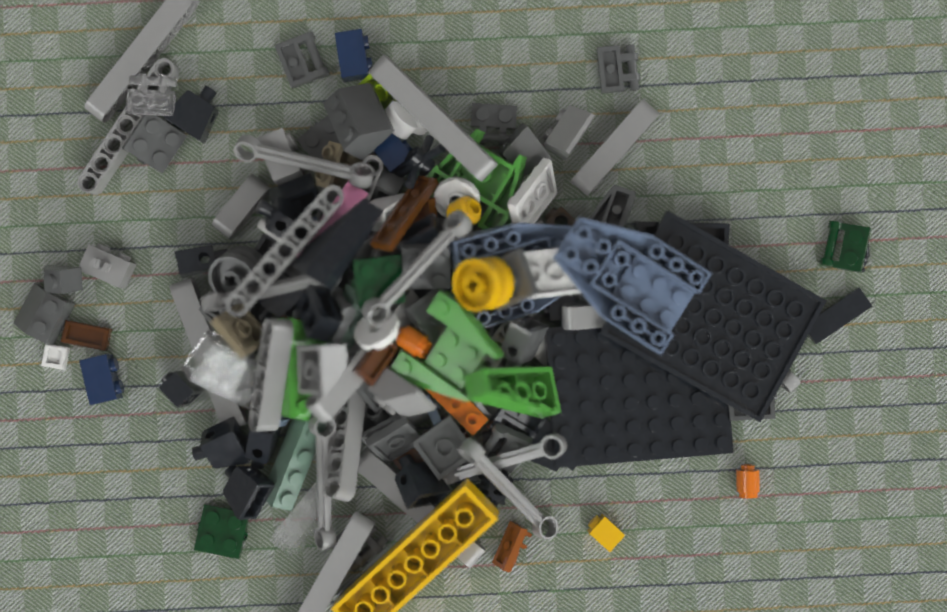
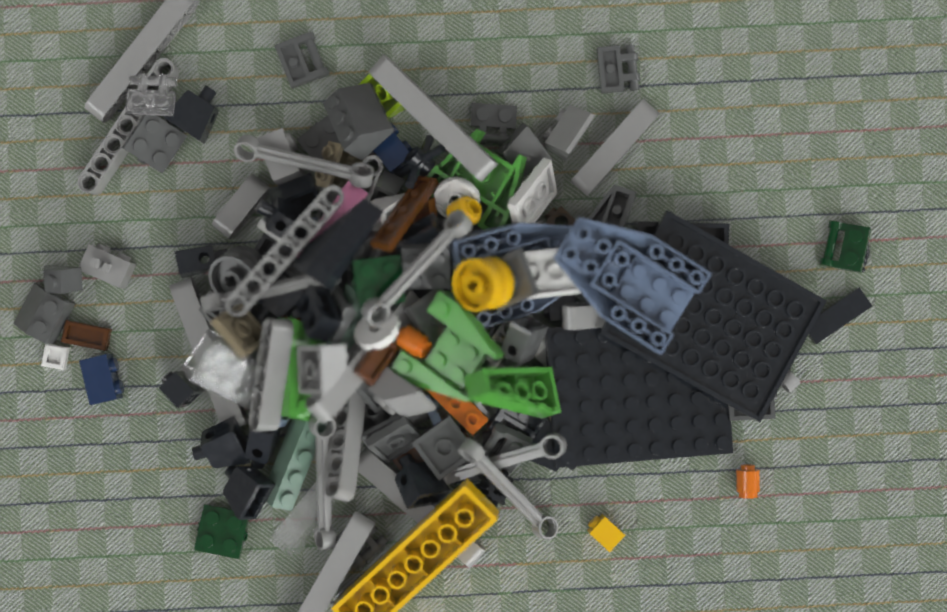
(352, 55): dark blue brick -> none
(403, 121): white brick -> none
(509, 546): dark orange plate -> none

